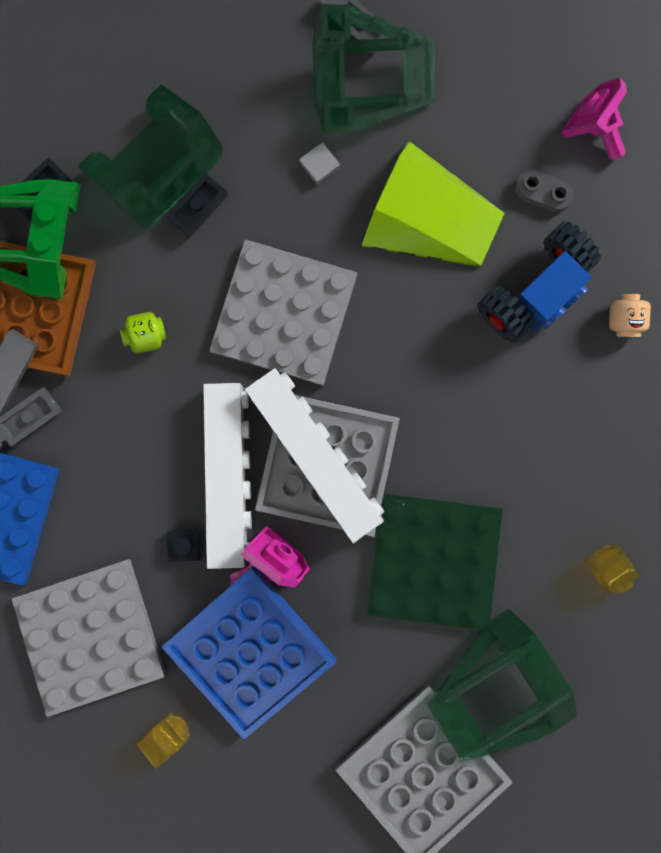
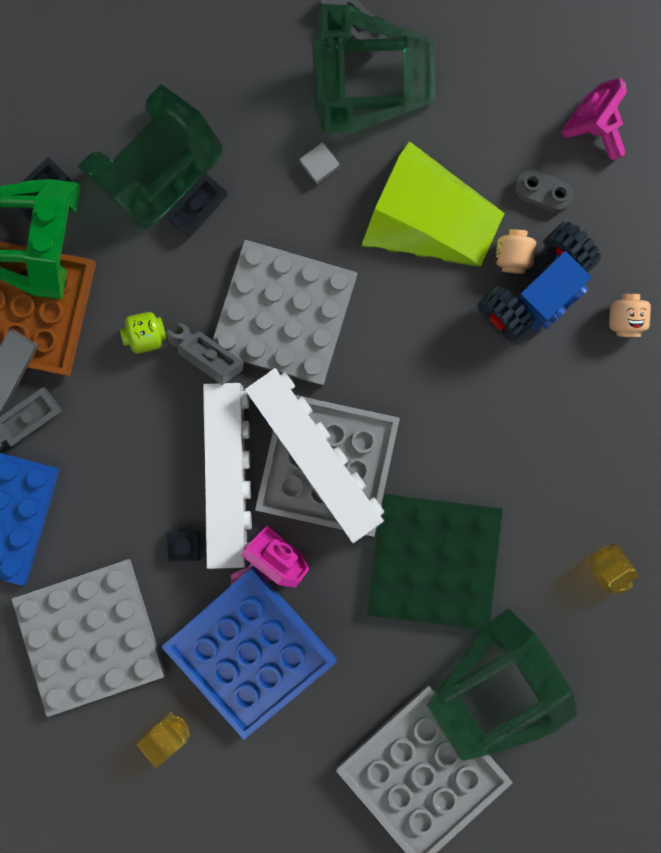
(205, 354): none -> dark grey plate
(515, 252): none -> light nougat head

